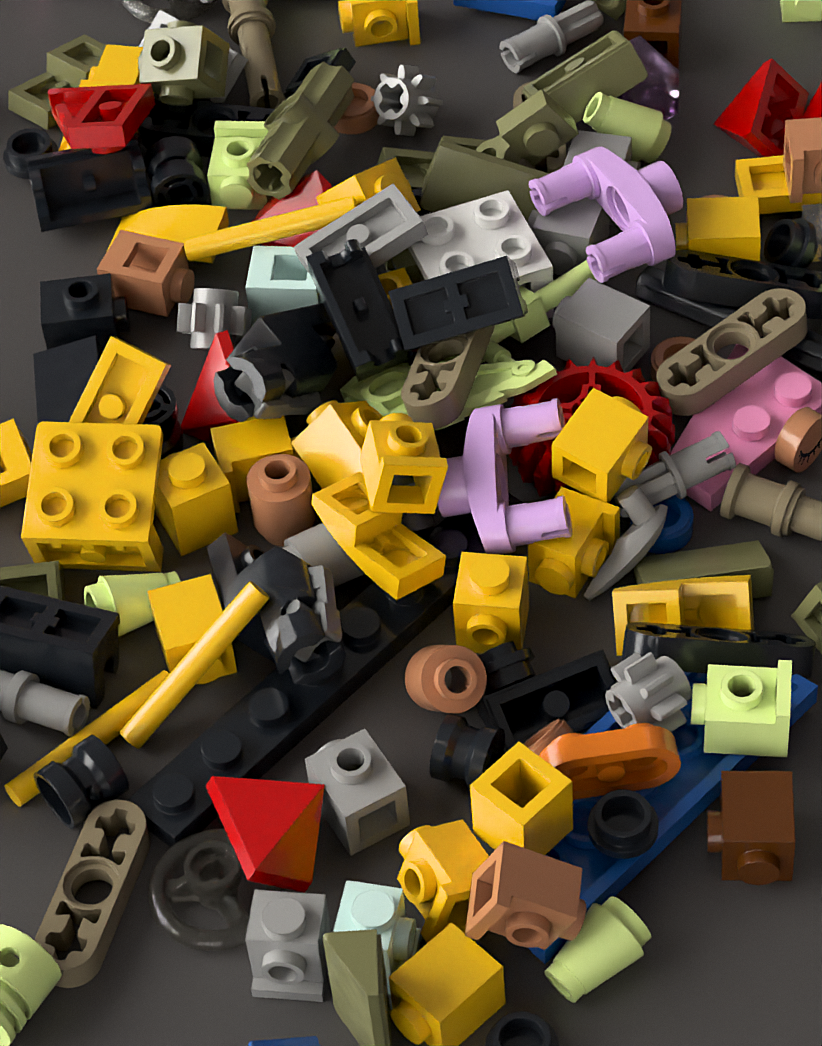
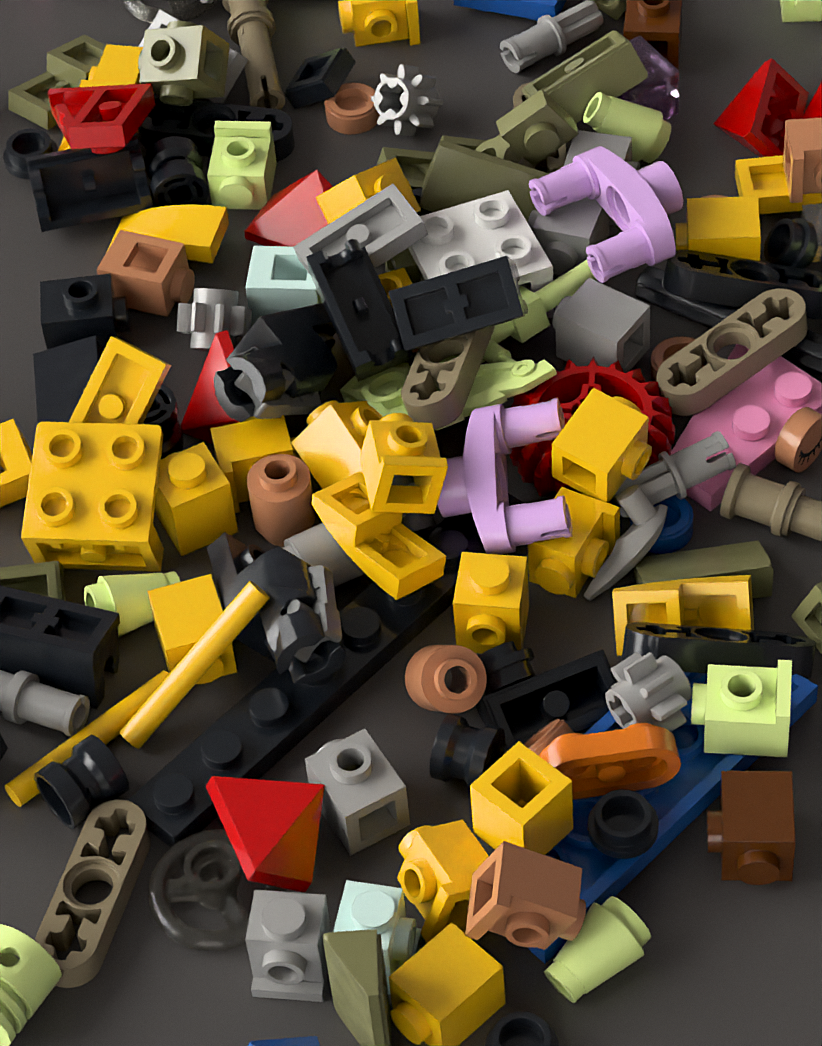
(266, 229): yellow bar -> none
(300, 130): olive piece -> none

